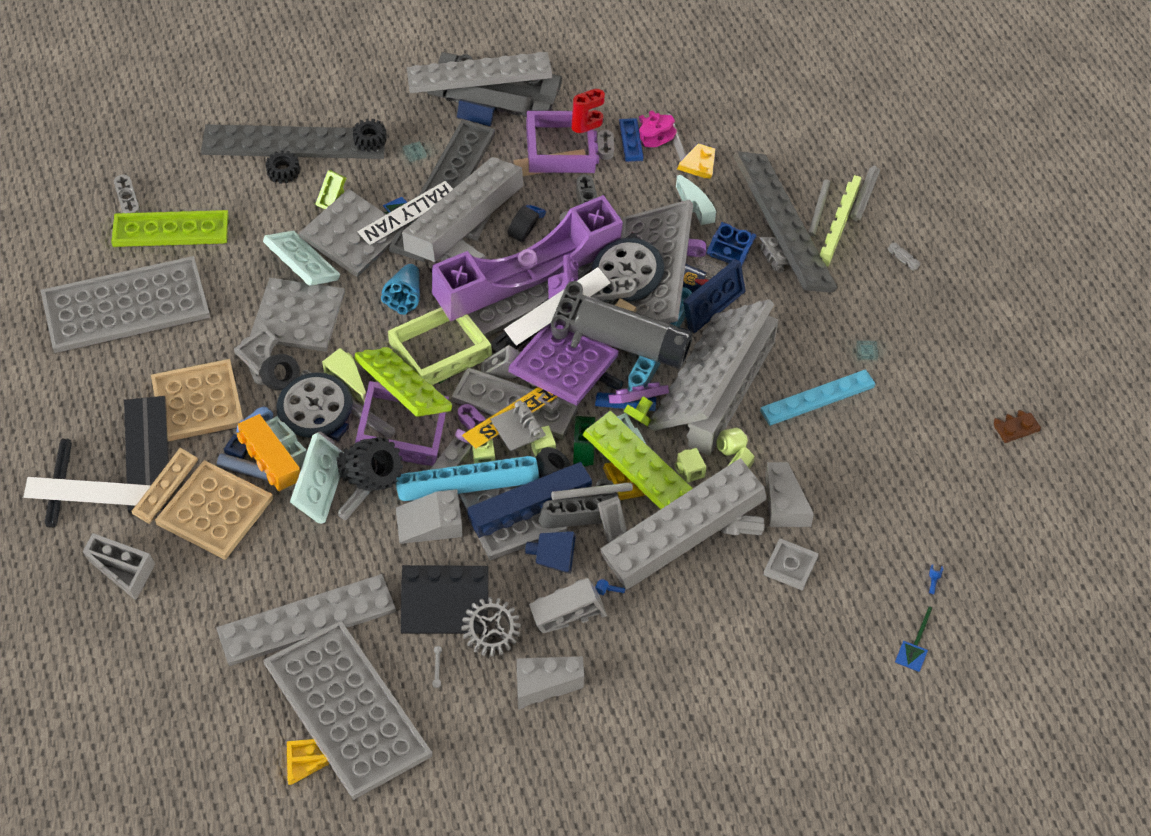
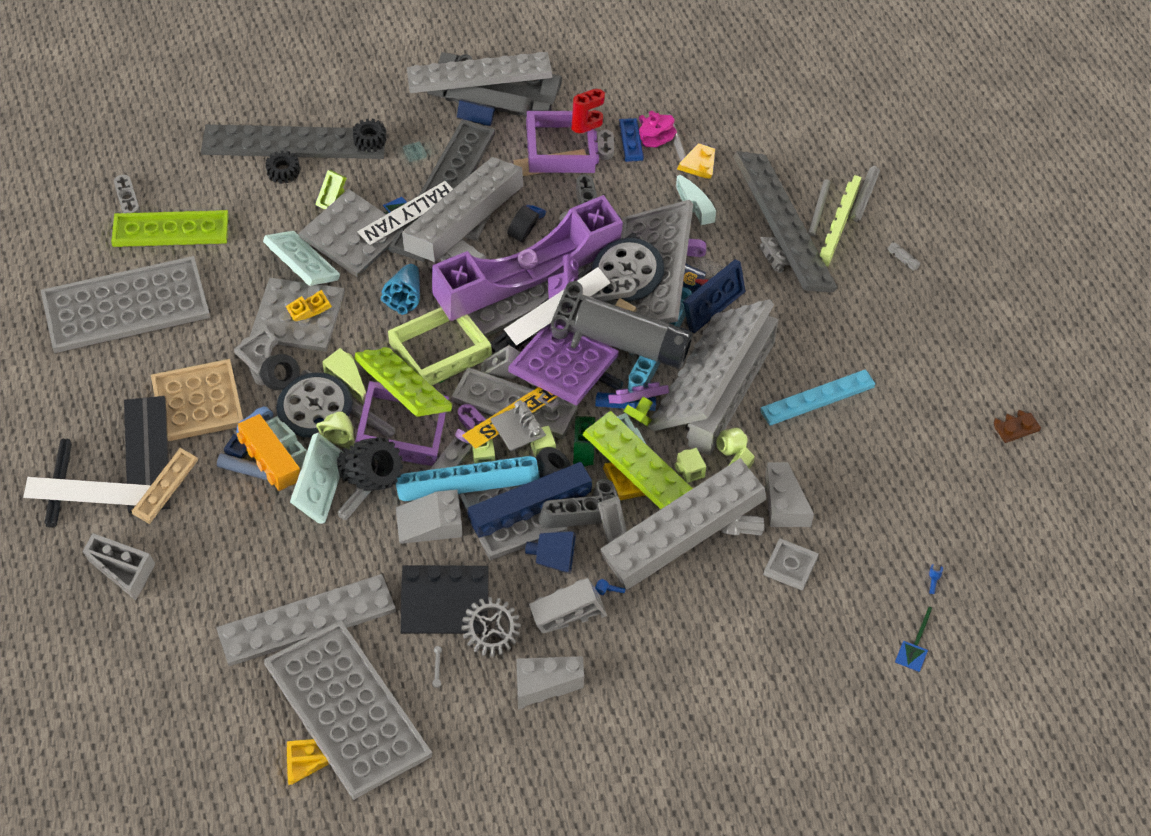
(214, 509): tan plate -> none
(312, 306): none -> yellow slope
(338, 429): none -> yellowish green hat
(591, 491): light grey bar -> none
(730, 244): blue slope -> none
(867, 350): clear light blue tile -> none

